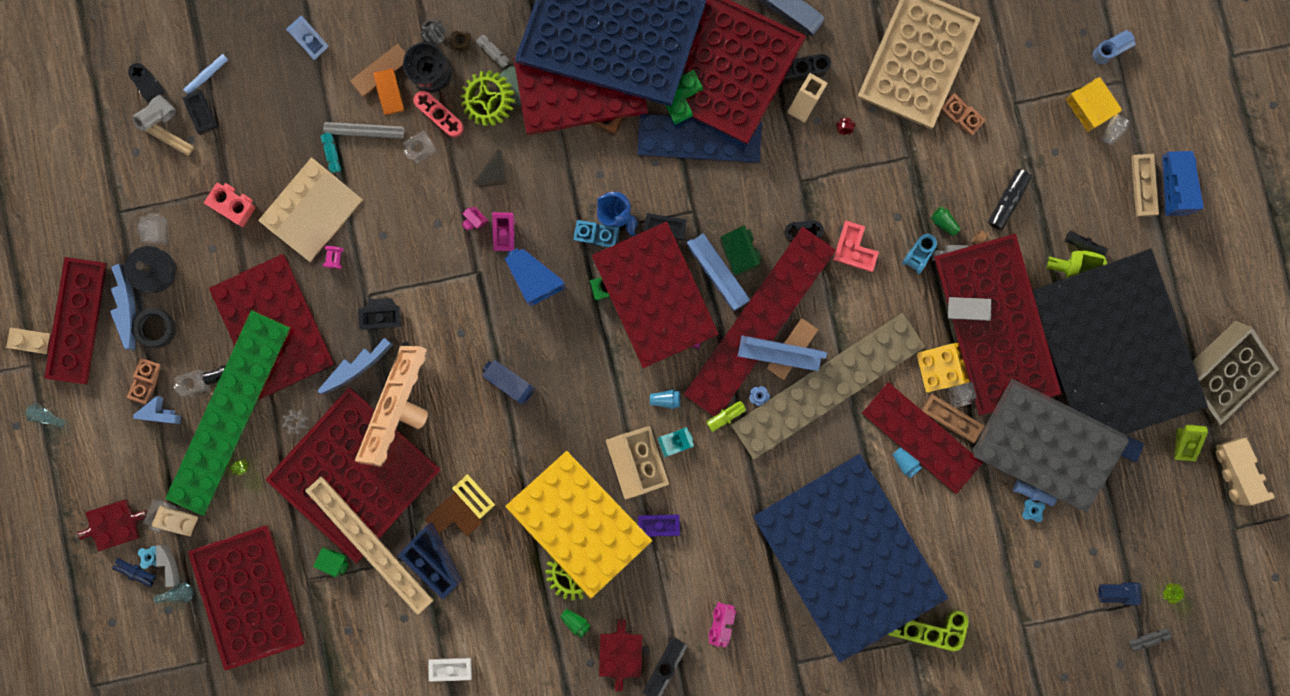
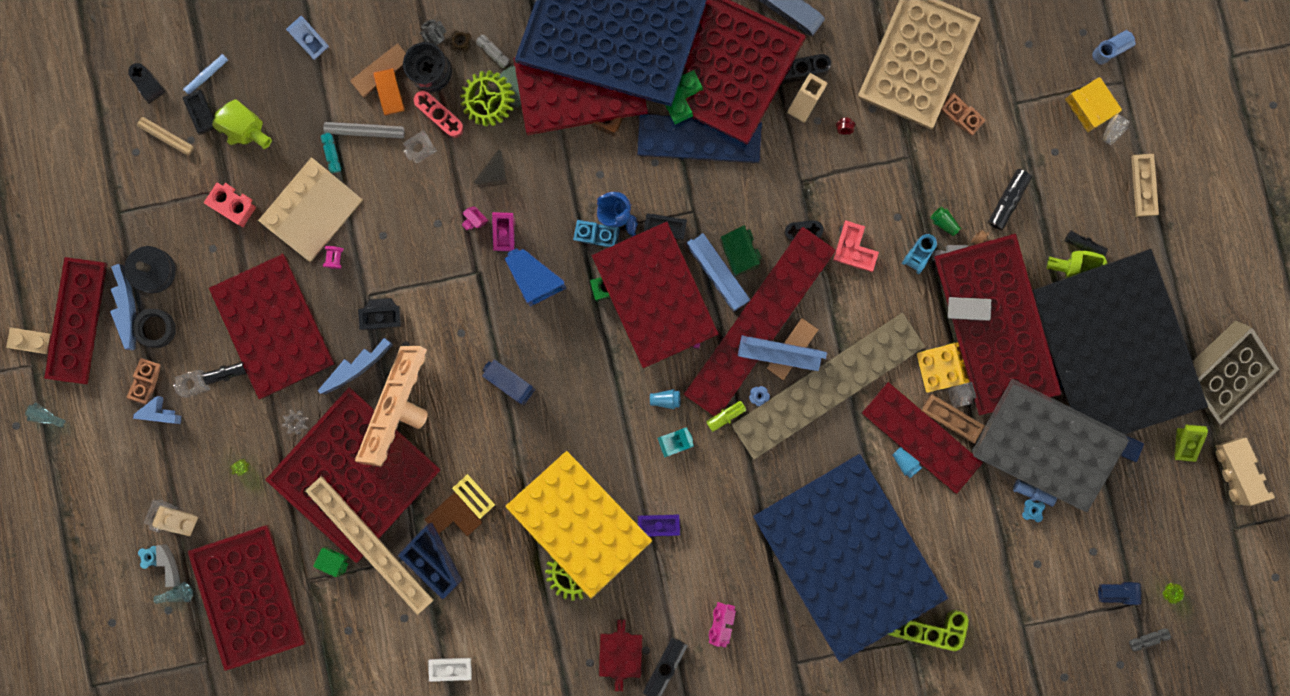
(112, 525): dark red plate -> none
(134, 572): dark blue pin -> none
(153, 229): clear brick -> none
(157, 110): light grey piece -> none
(227, 413): green plate -> none
(240, 125): none -> lime piece
(576, 624): green cone -> none
(637, 462): tan slope -> none
(1181, 184): blue wedge -> none

